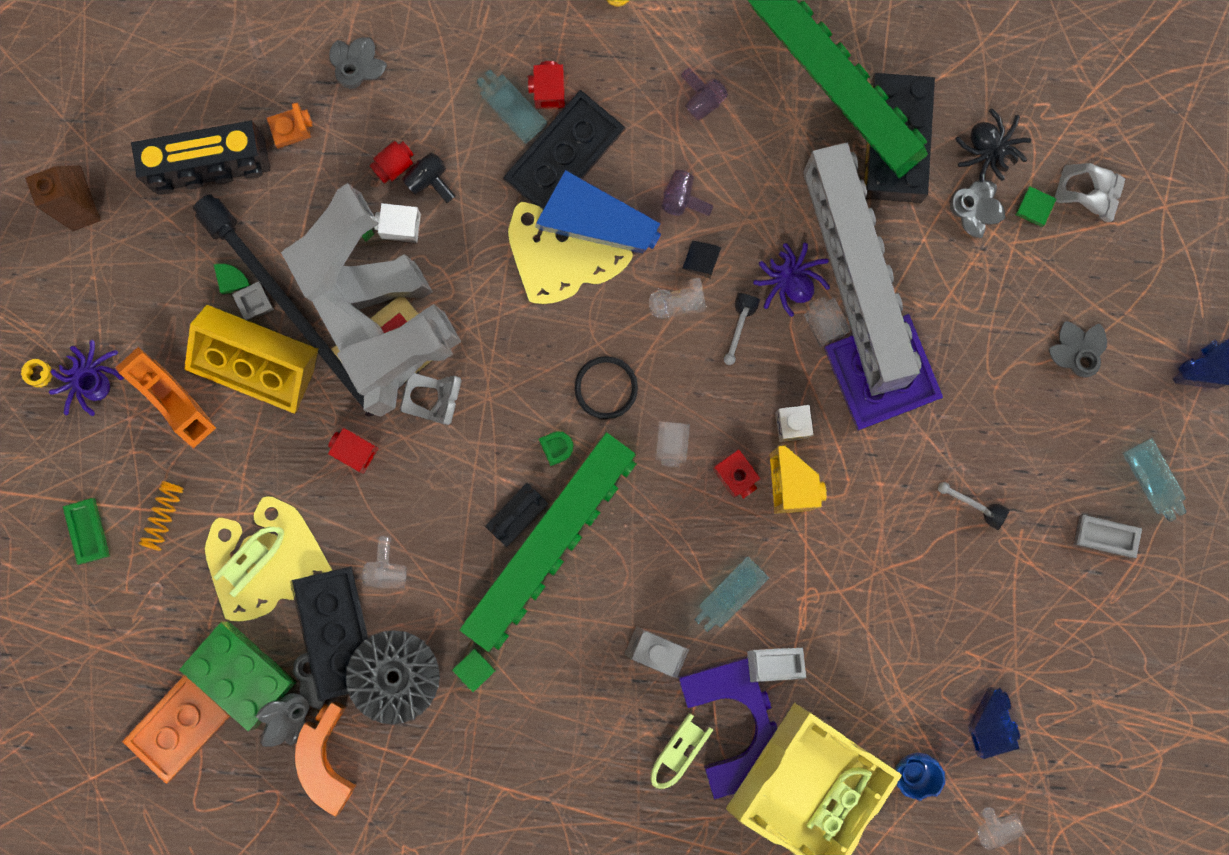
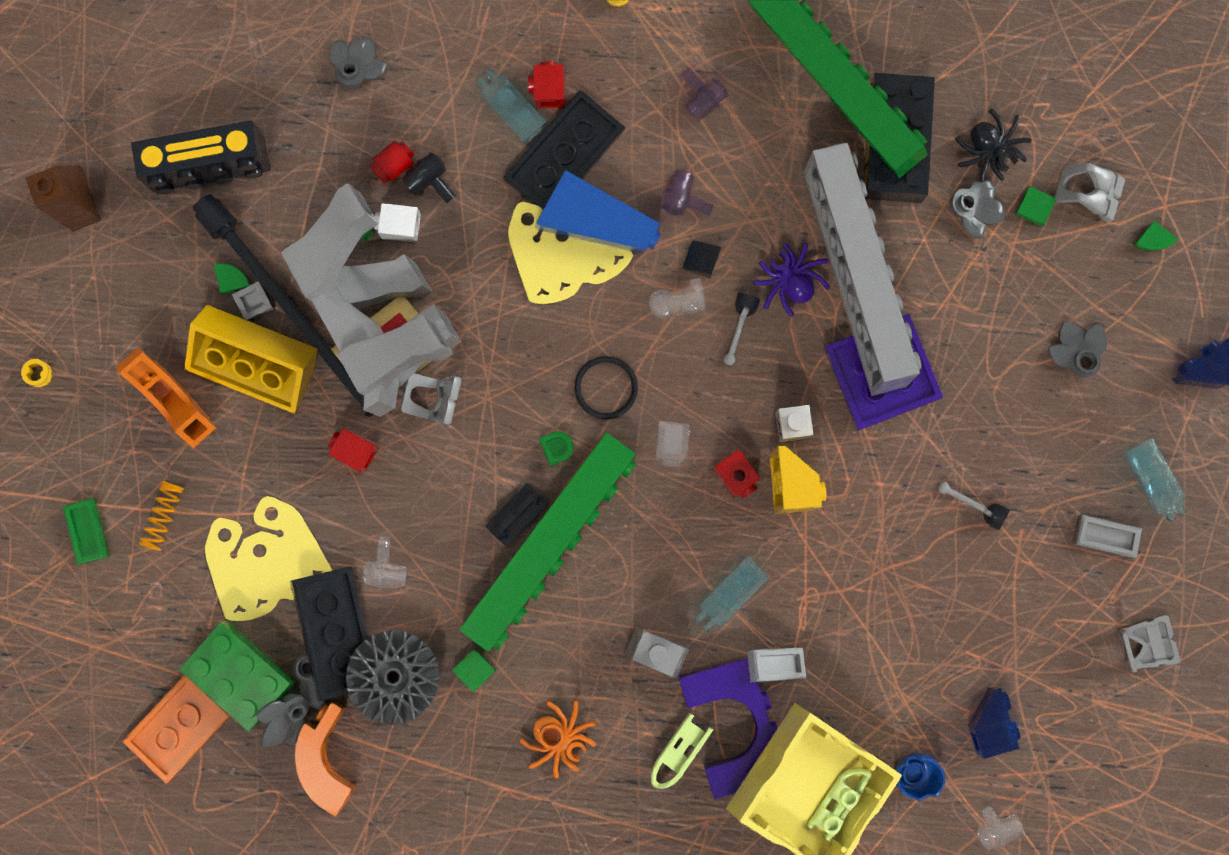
(85, 378): dark purple animal -> none
(256, 554): yellowish green piece -> none
(290, 126): orange bracket -> none
(559, 738): none -> orange animal
(826, 321): clear brick -> none
(1155, 238): none -> green tile
(1156, 643): none -> light grey piece

